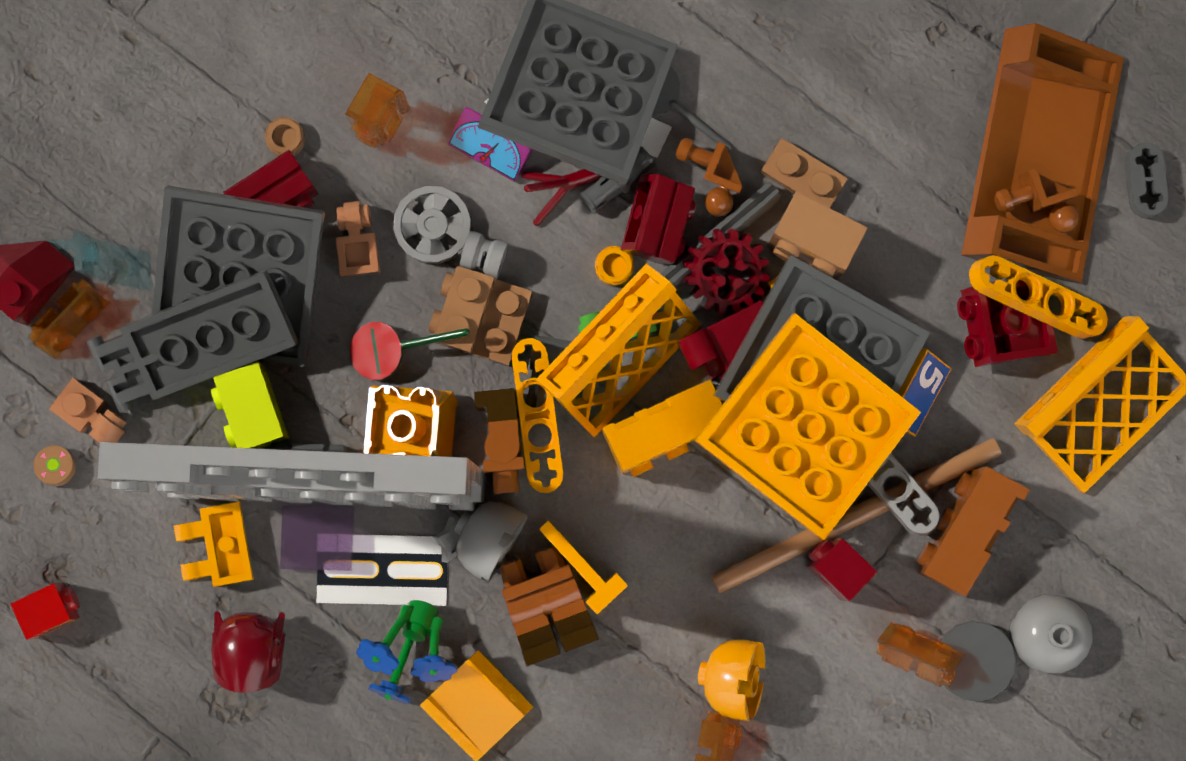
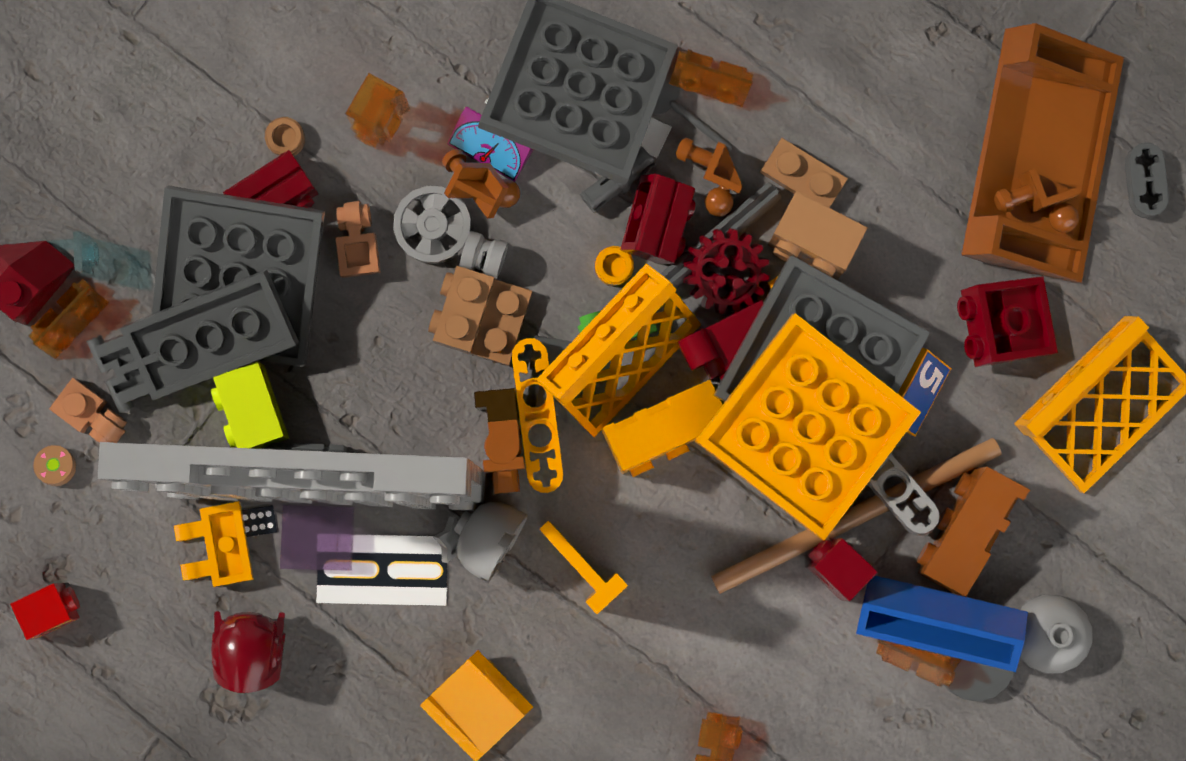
(259, 521): none -> black sticker
(379, 349): piece -> none
(410, 421): light orange slope -> none
(418, 621): plant -> none
(480, 183): none -> dark orange piece
(544, 595): dark orange hips -> none
(551, 181): dark red plant -> none
(727, 84): none -> clear orange hinge
(733, 678): light orange cylinder -> none
(943, 623): none -> blue brick
(1039, 293): light orange beam -> none

